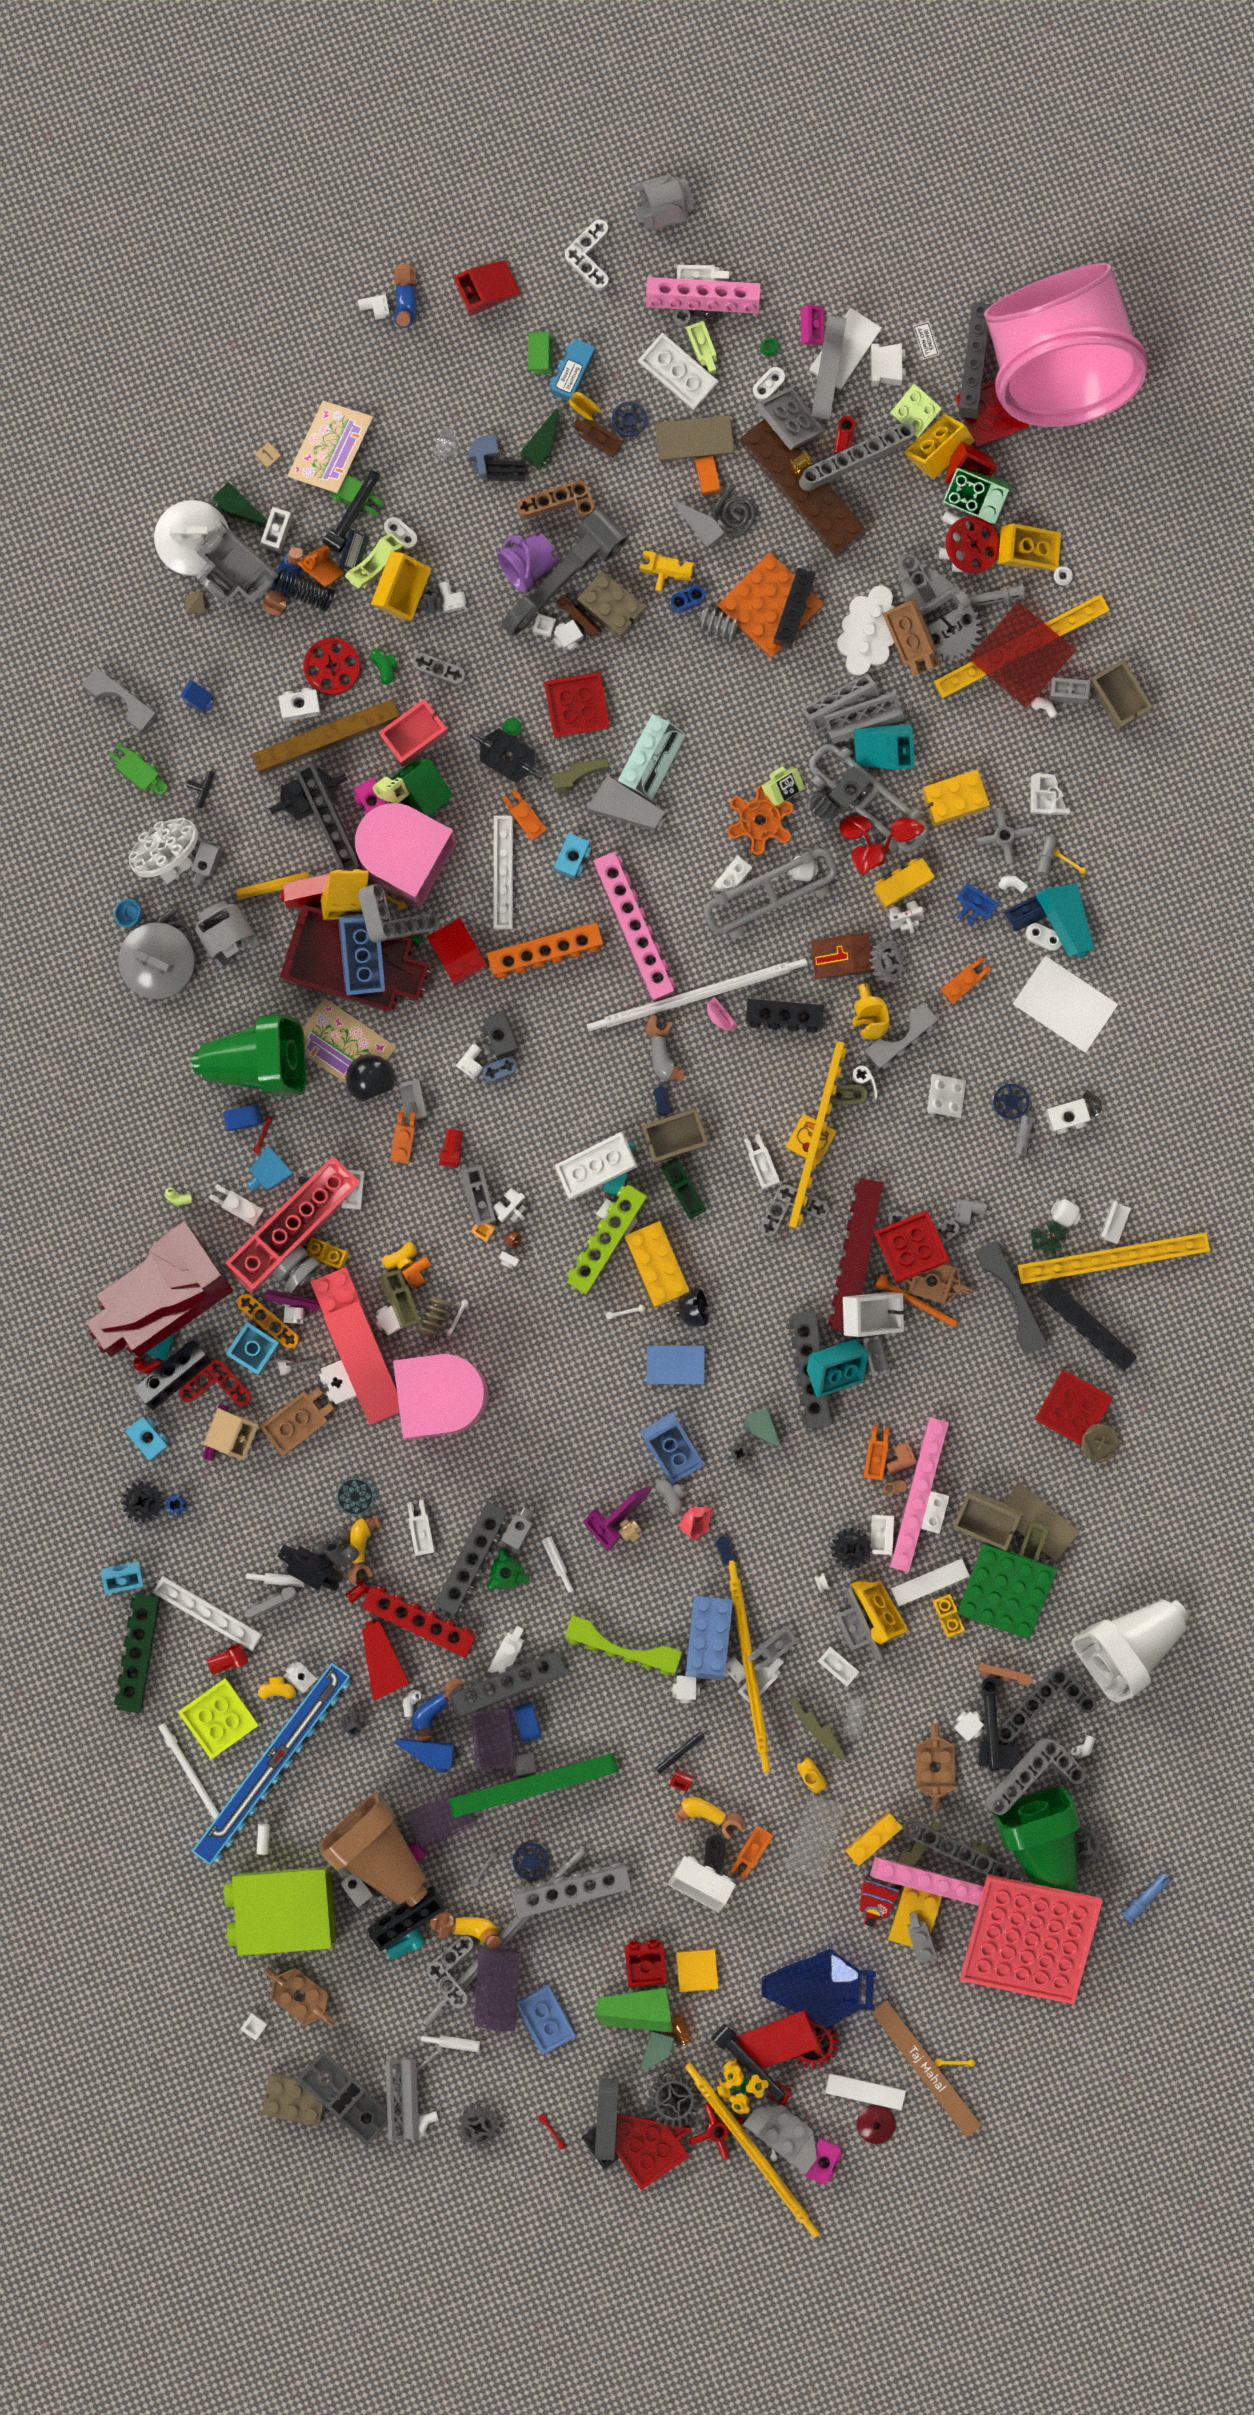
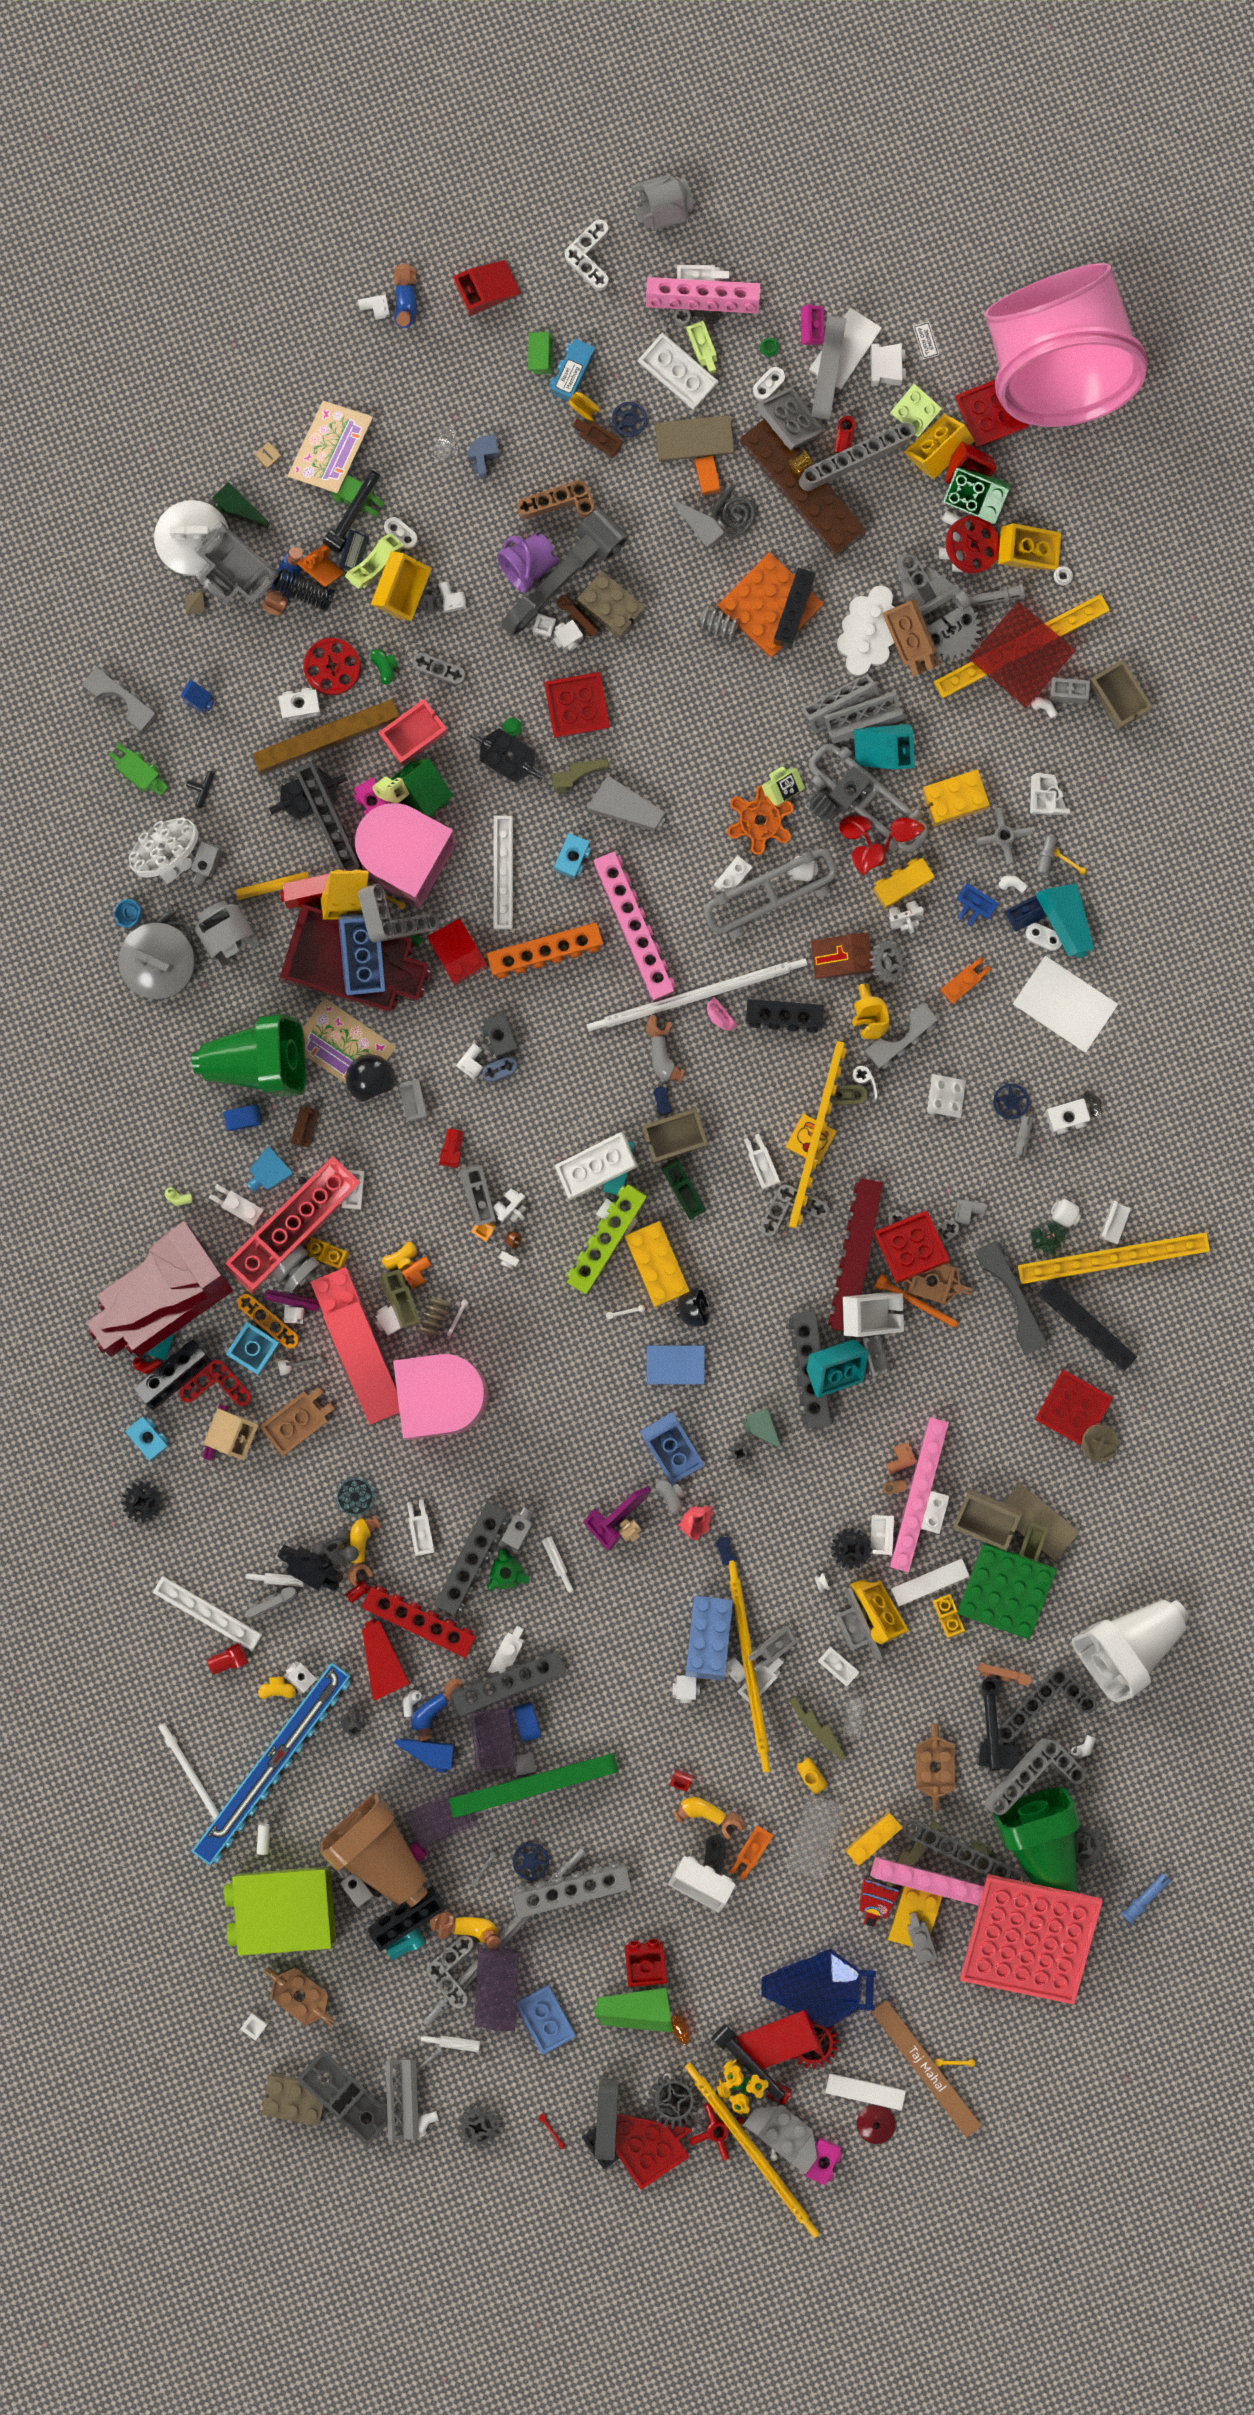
(122, 1577): medium azure brick -> none
(151, 1605): dark green brick -> none
(175, 1499): blue gear -> none
(218, 1718): neon yellow plate -> none
(256, 1149): red hinge -> none
(276, 530): white brick -> none
(304, 1126): none -> reddish brown hinge
(337, 1394): white brick -> none
(403, 1139): orange hinge -> none
(506, 470): black tile -> none
(525, 817): orange hinge -> none
(540, 446): dark green slope -> none
(651, 757): light aqua slope -> none
(657, 2049): sand green slope -> none
(662, 1657): lime arch -> none
(665, 568): yellow piece -> none
(679, 1753): black bar -> none
(689, 602): blue beam -> none
(697, 1970): yellow tile -> none
(876, 1455): orange hinge -> none
(969, 1725): white brick -> none
(974, 362): dark grey brick -> none

